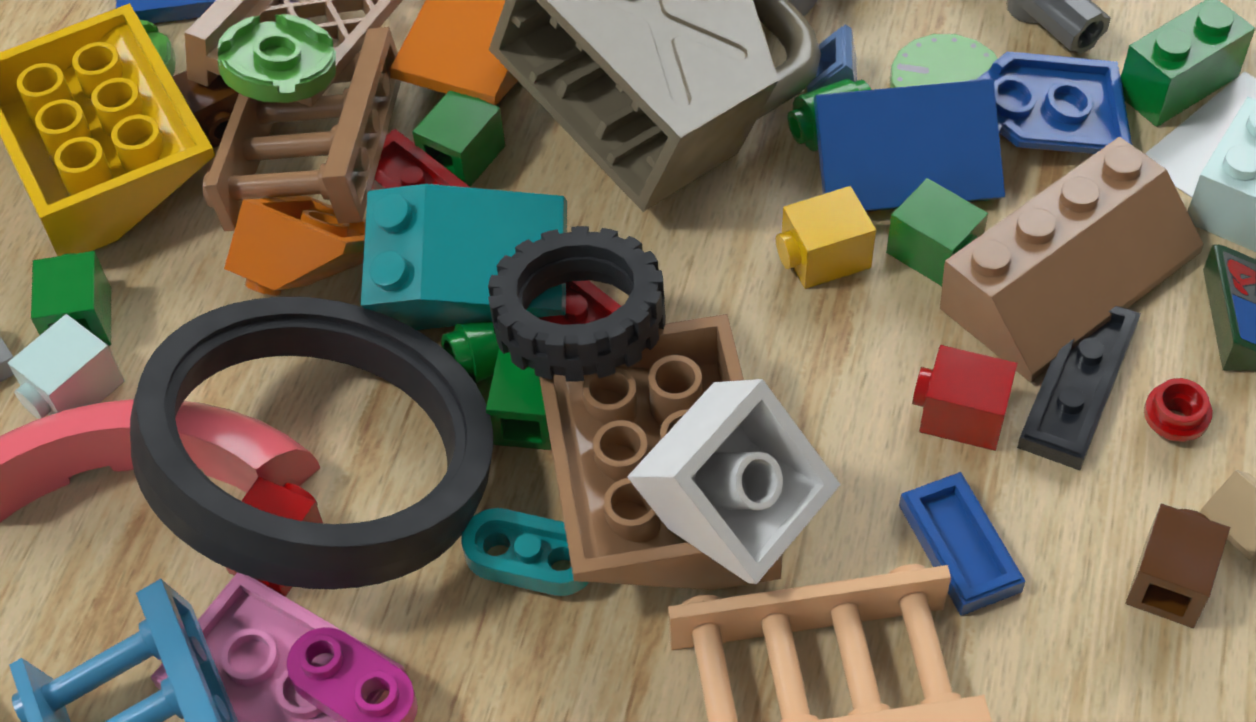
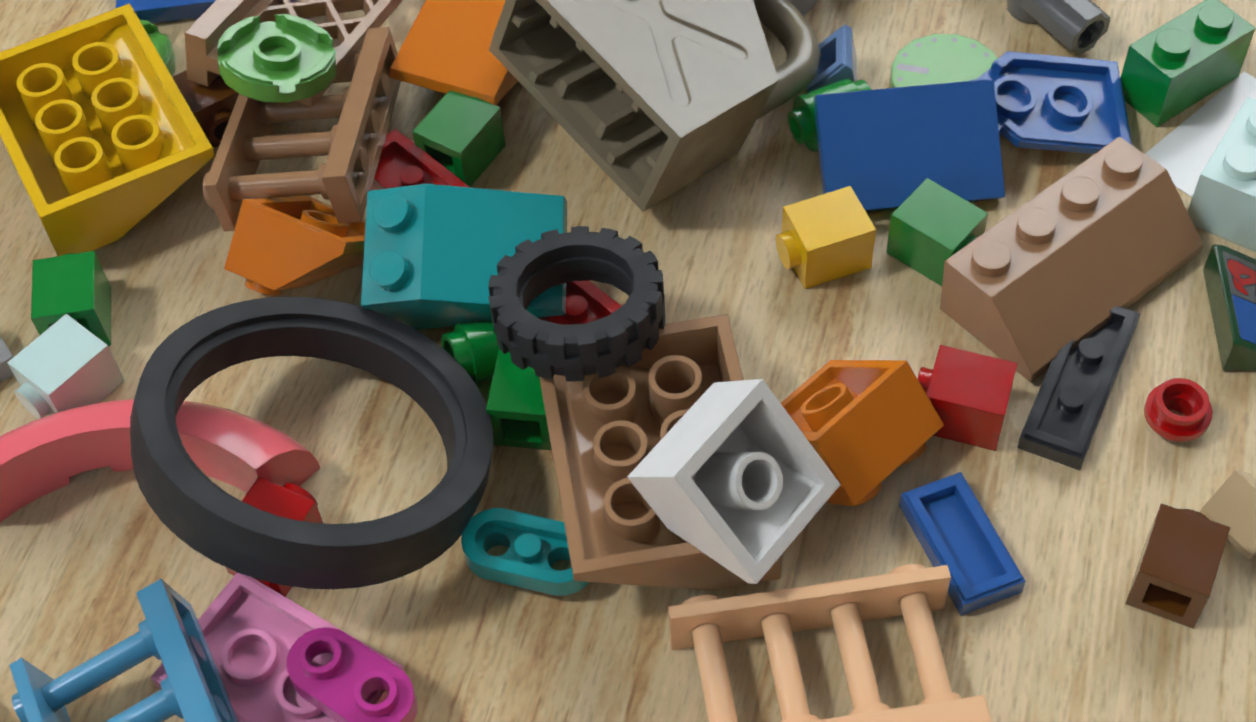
(863, 422): none -> orange slope

